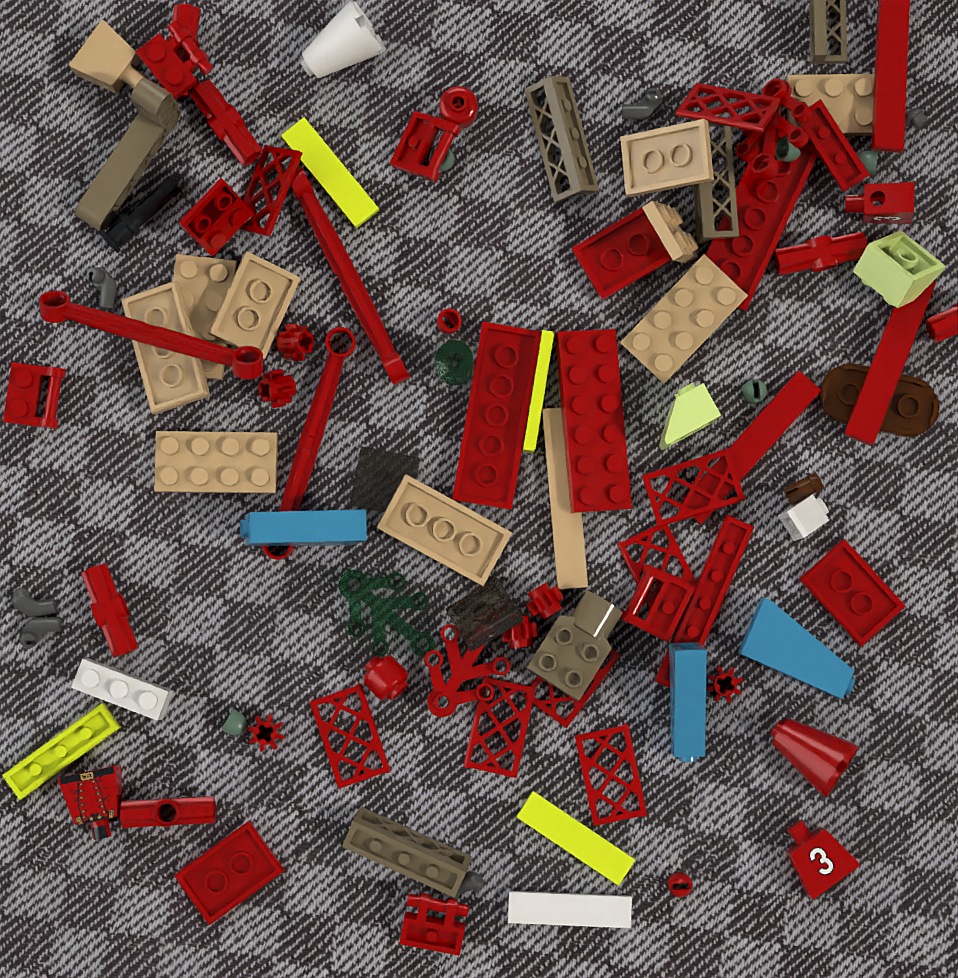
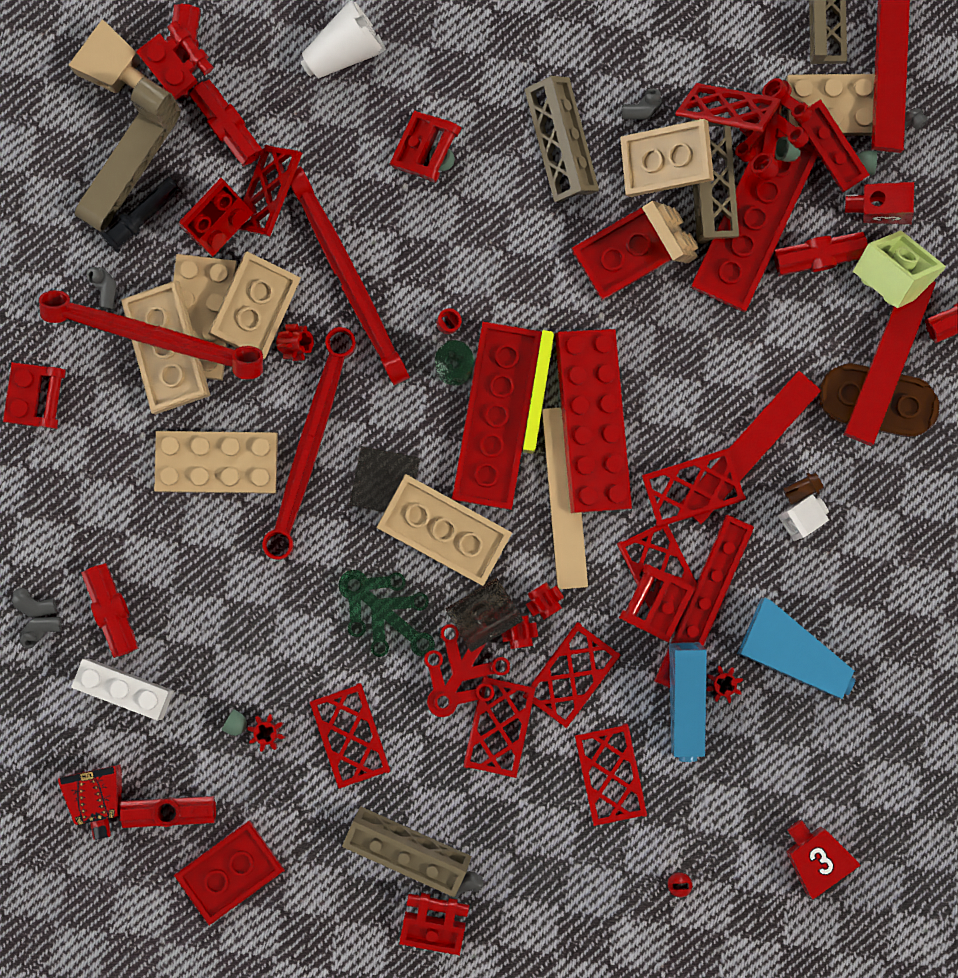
(61, 751): neon yellow tile -> none
(277, 388): red gear -> none
(304, 528): dark azure slope -> none
(330, 173): neon yellow tile -> none
(385, 677): red head -> none
(461, 98): red head -> none
(569, 909): white tile -> none
(575, 838): neon yellow tile -> none
(576, 646): dark tan brick -> none
(684, 319): tan plate -> none
(688, 414): yellowish green slope -> none
(748, 391): sand green hinge -> none
(814, 753): red cone -> none
(852, 592): red tile -> none

